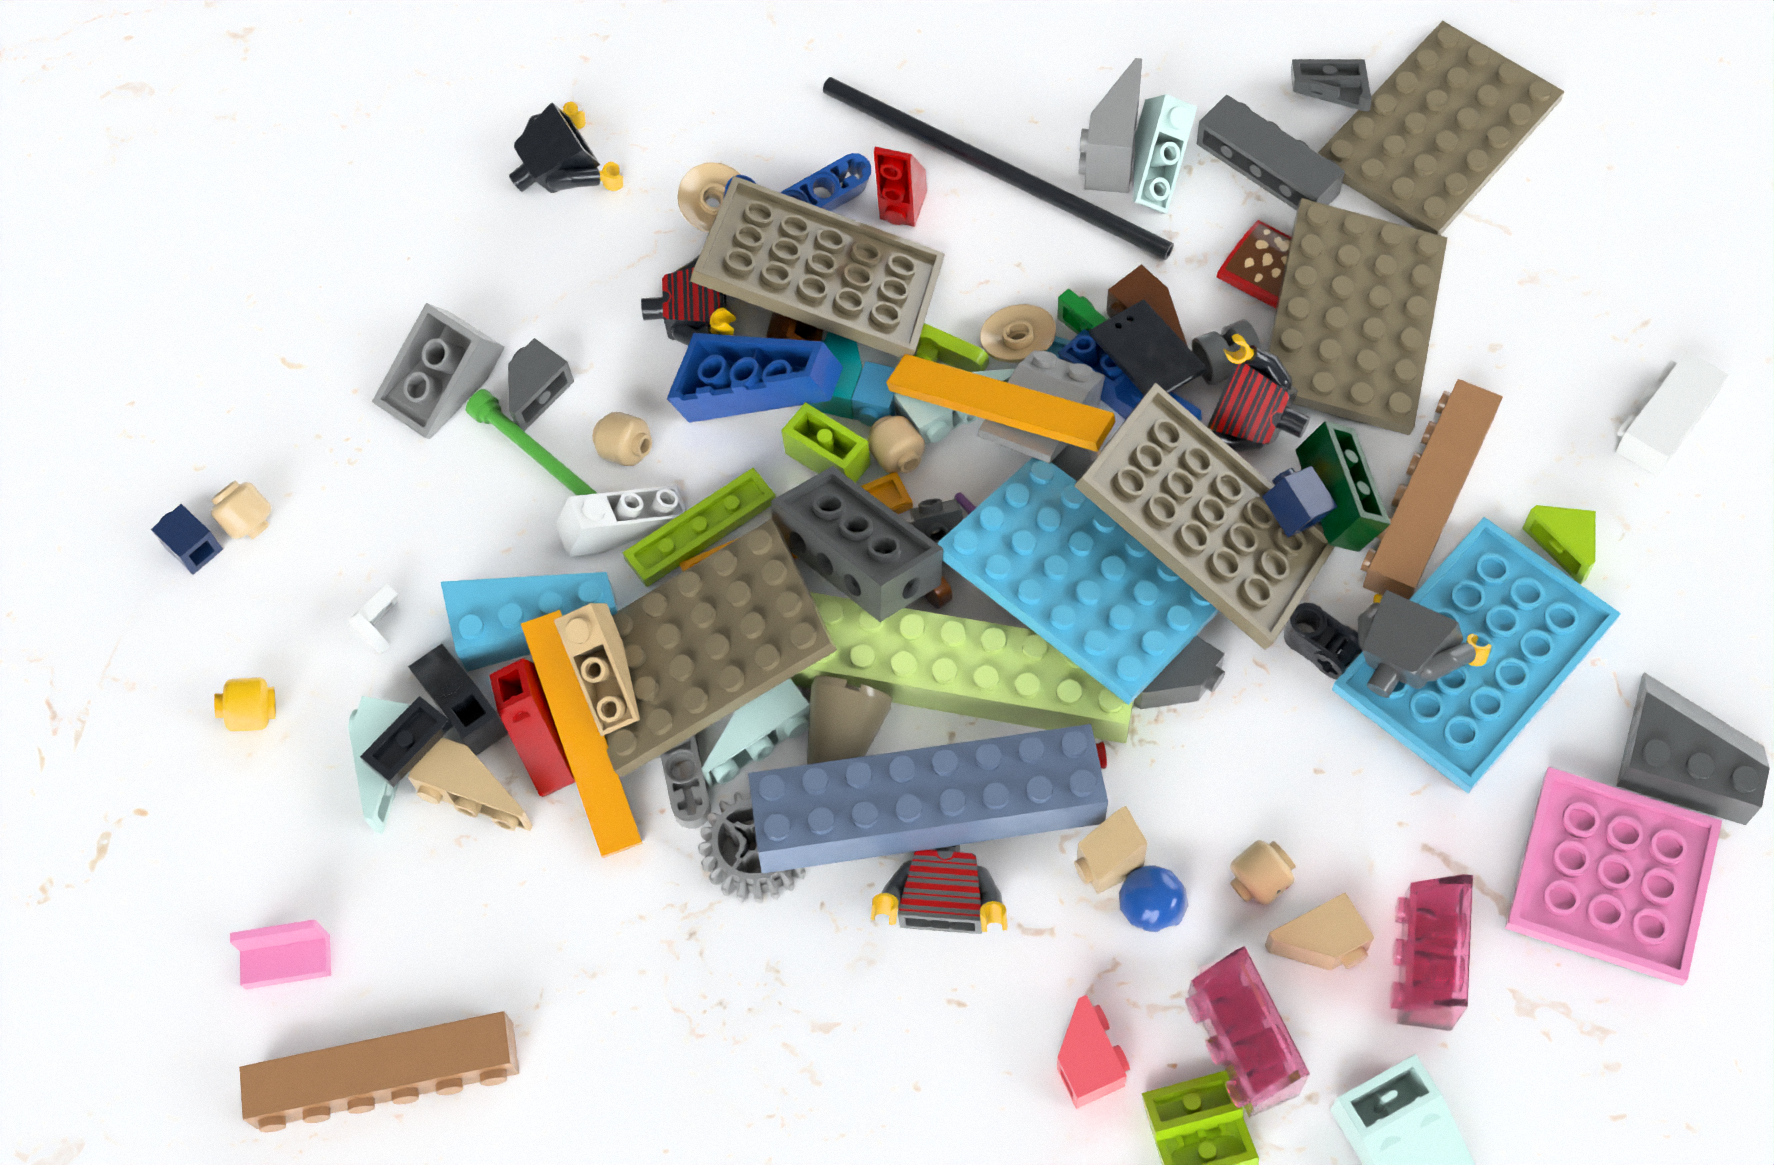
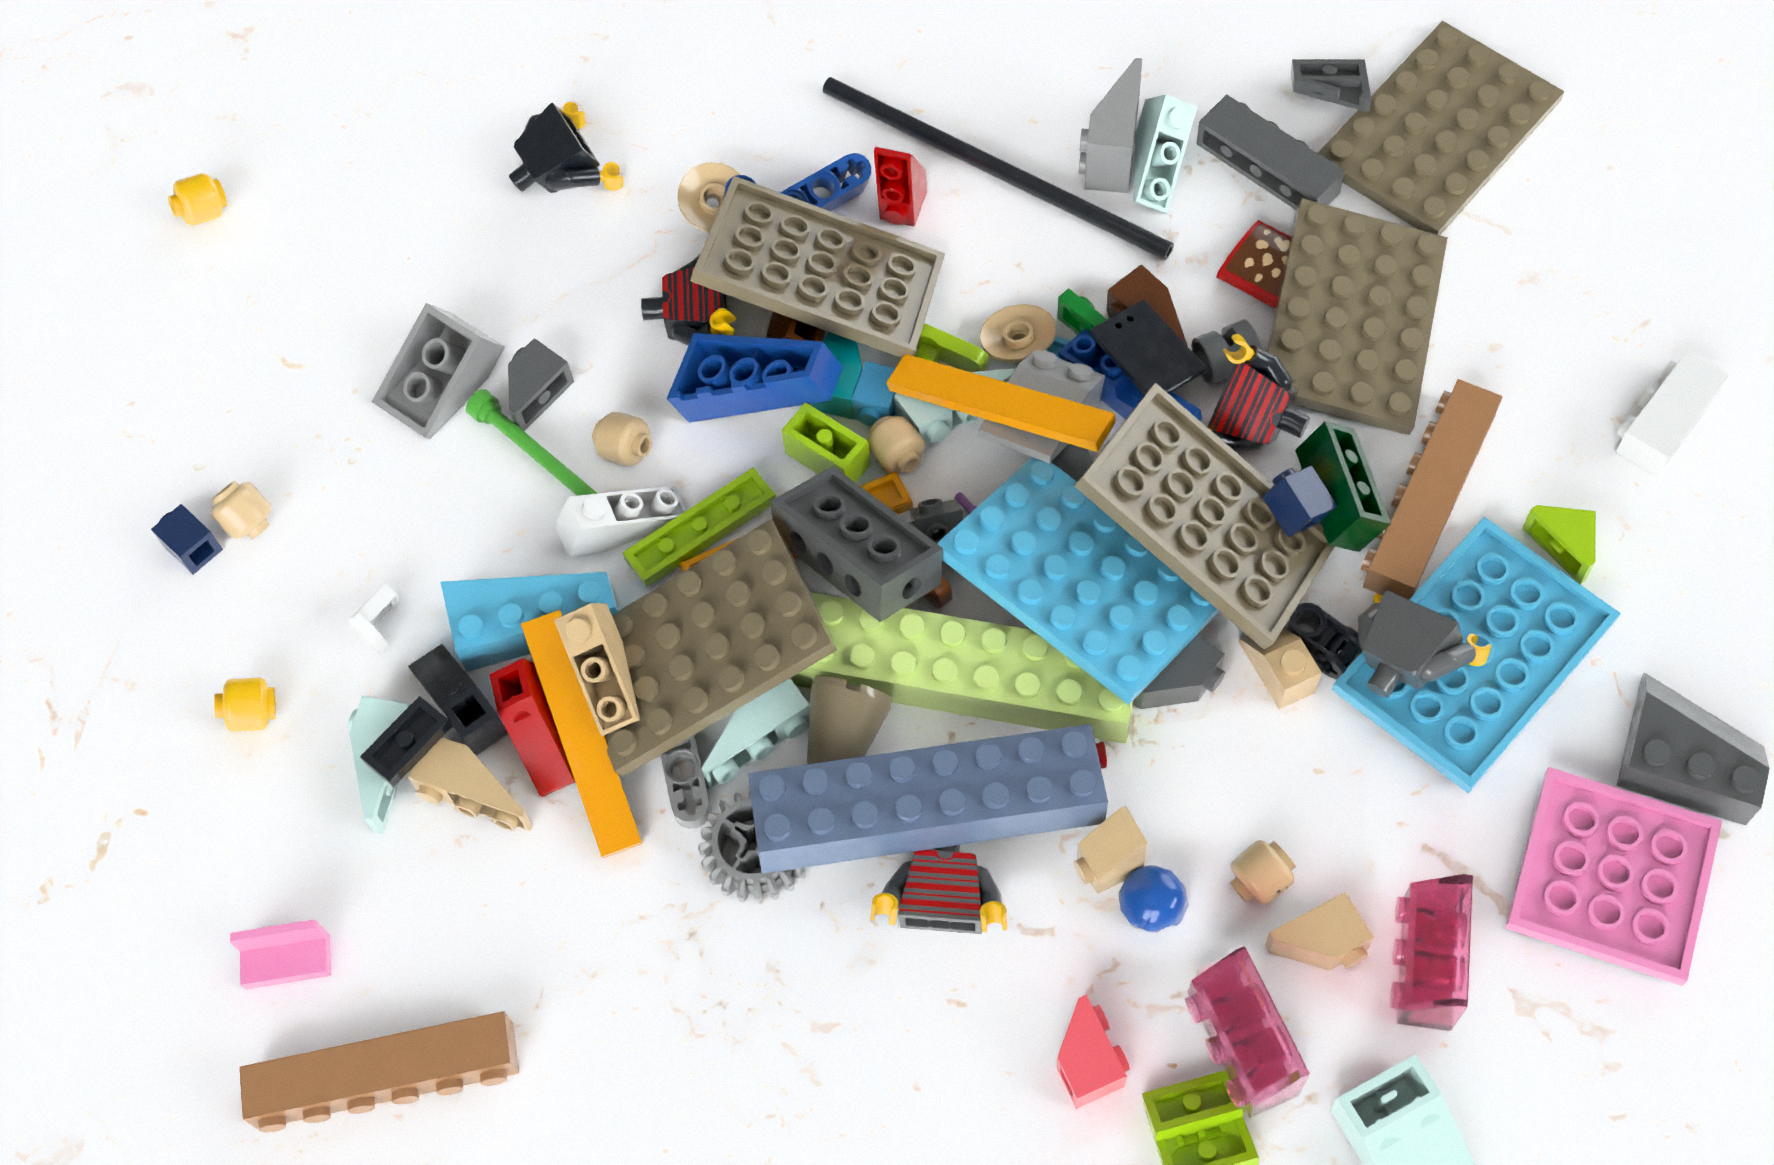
(197, 199): none -> yellow head
(1284, 668): none -> tan slope

